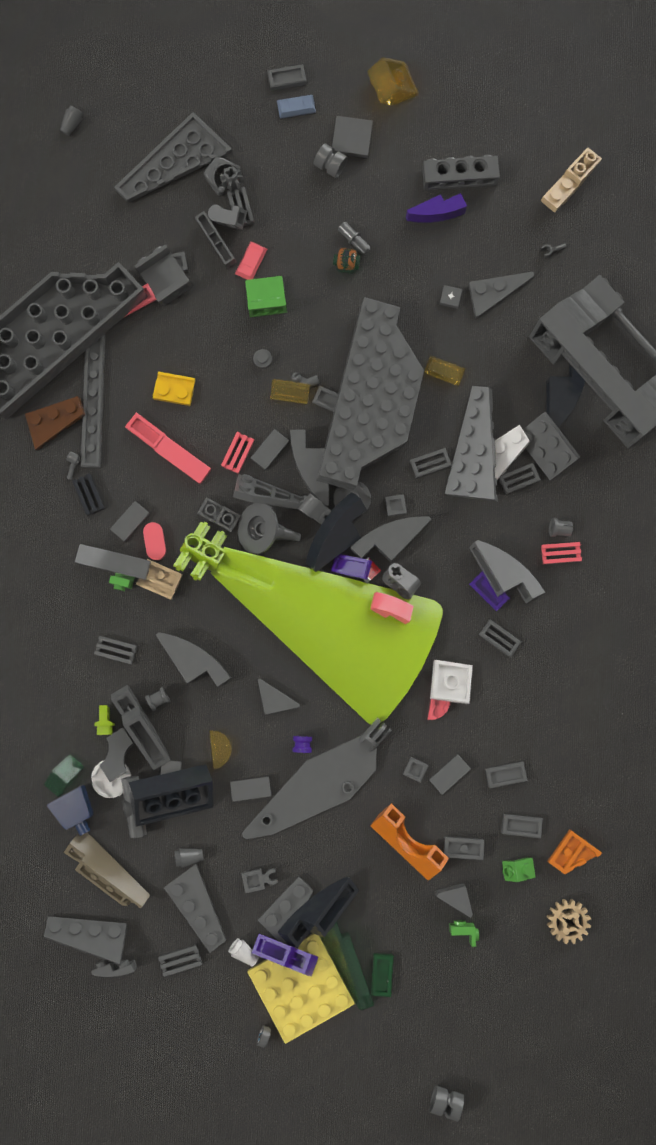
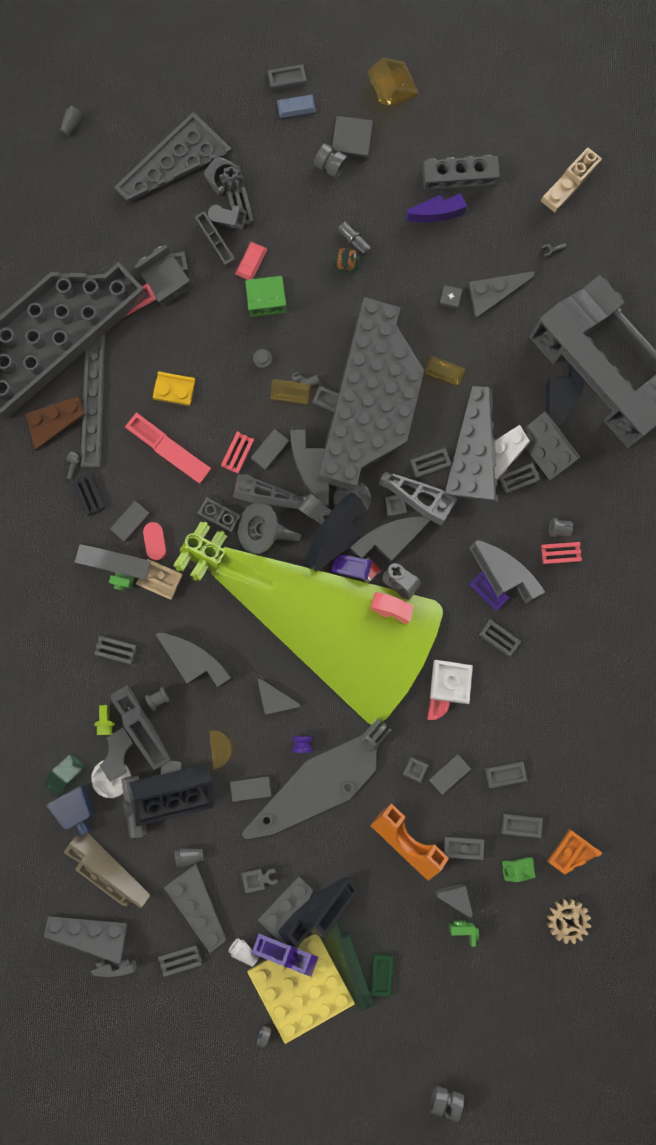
(436, 512): none -> dark grey plate

